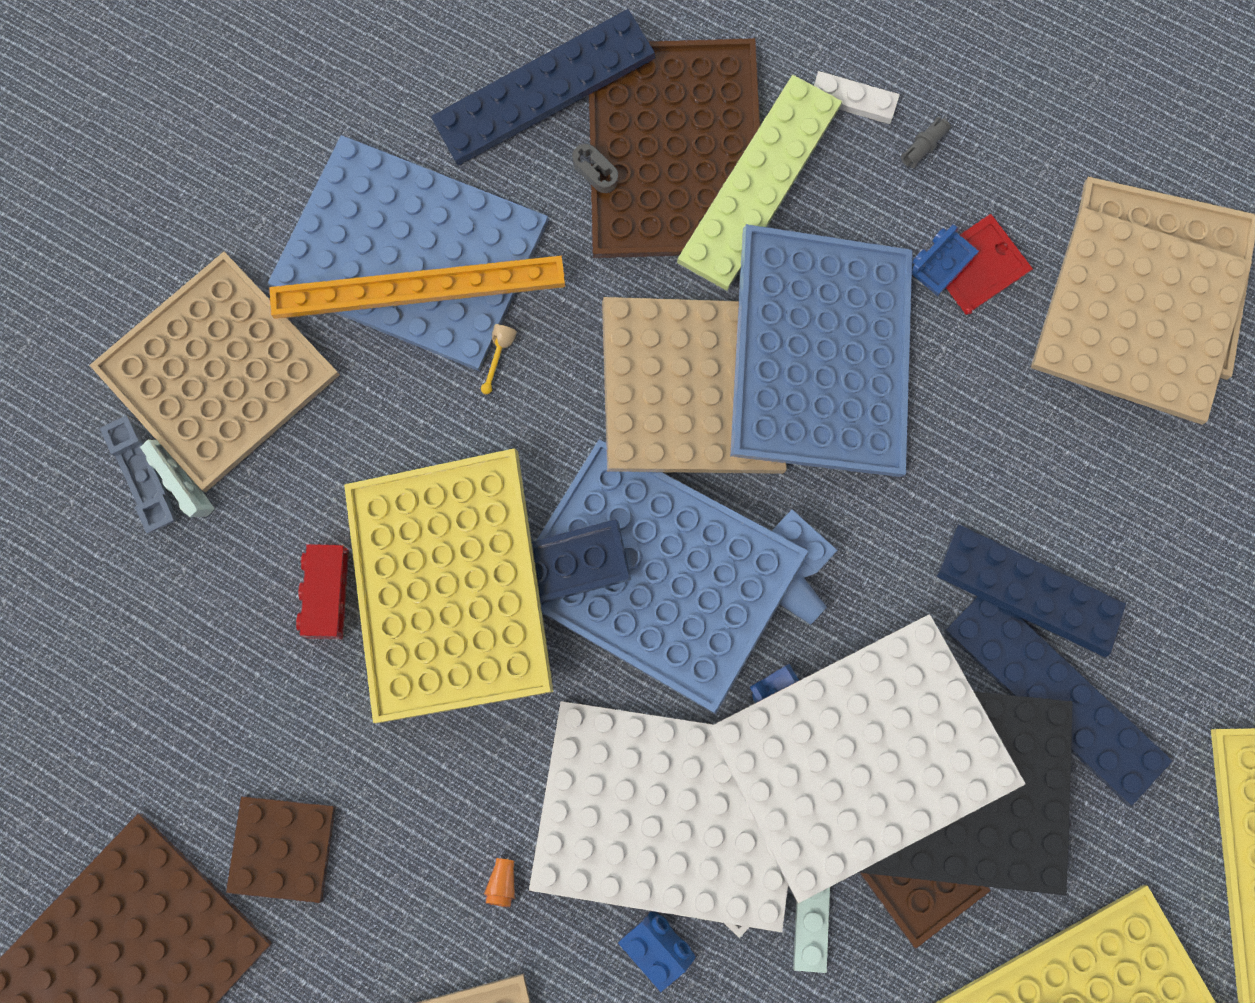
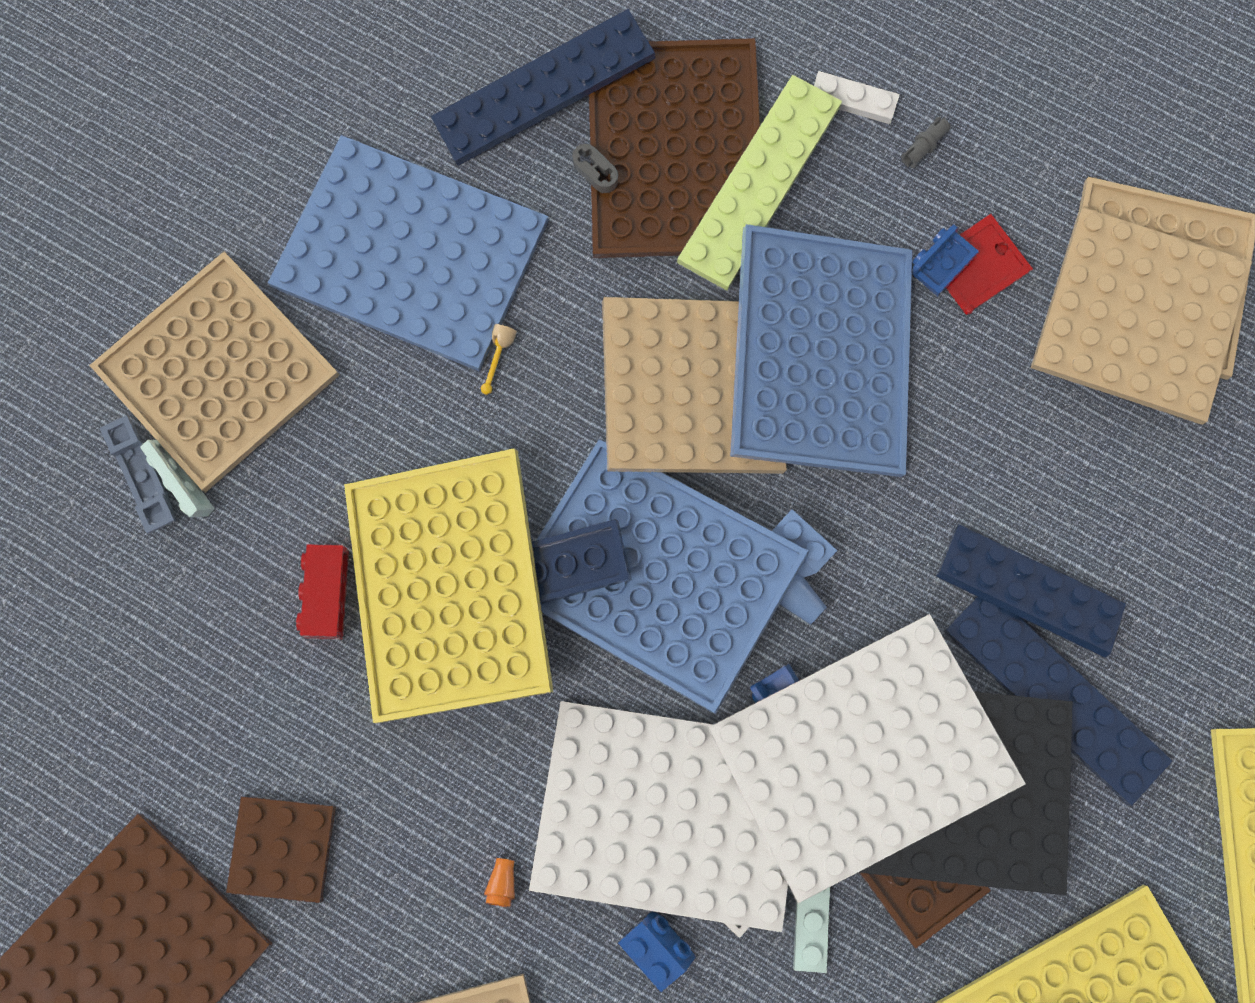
(416, 287): light orange plate -> none

